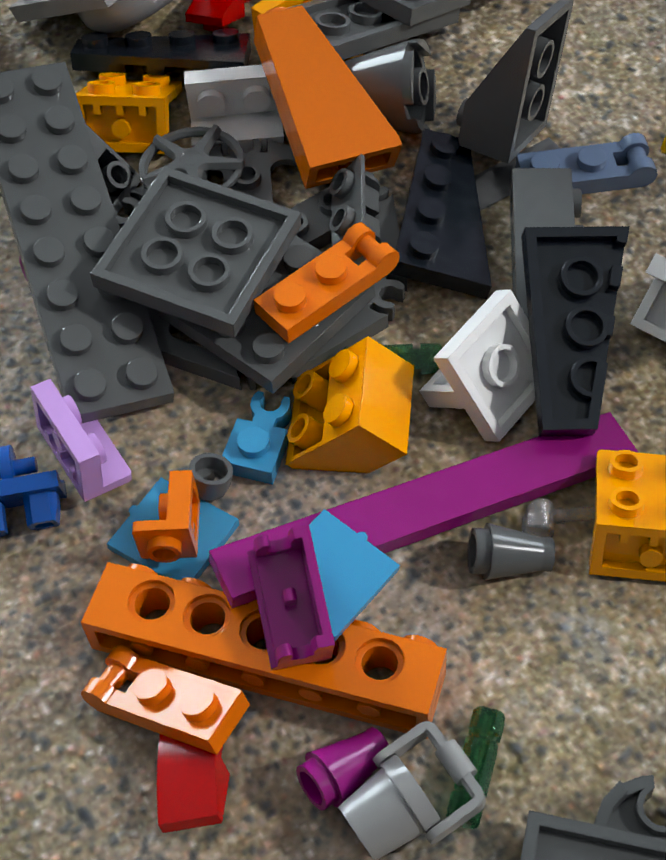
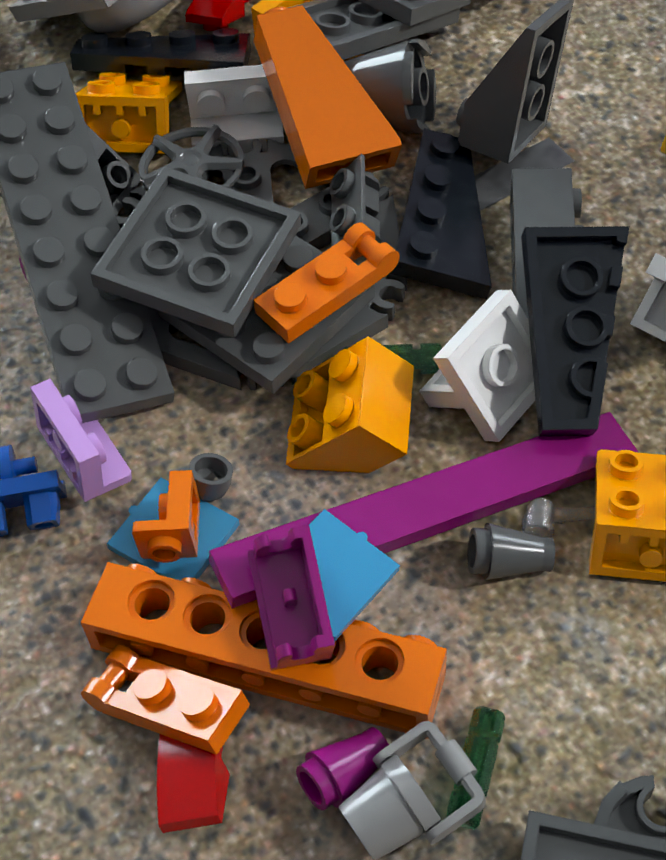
(259, 444): dark azure plate -> none
(596, 166): sand blue plate -> none

